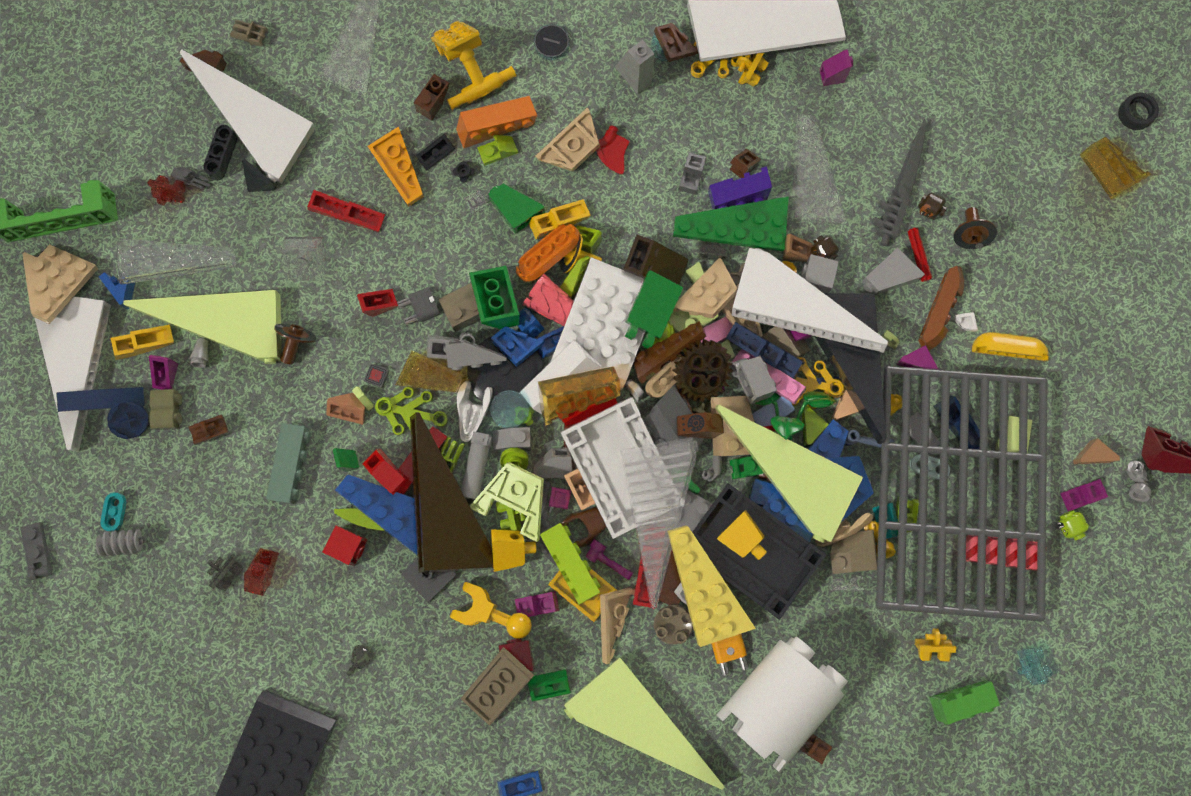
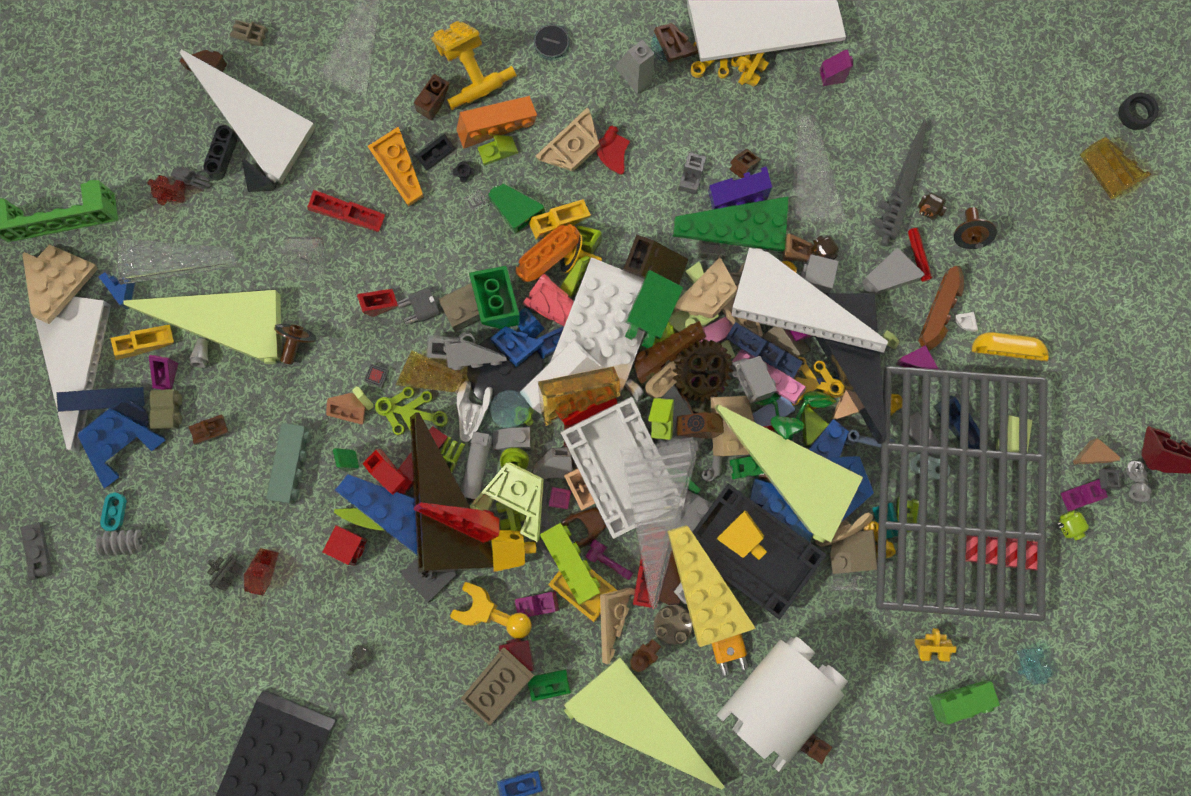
(108, 436): none -> blue wing
(473, 522): none -> red wedge
(644, 656): none -> reddish brown hips
(662, 418): none -> lime slope
(1109, 479): none -> dark grey tile

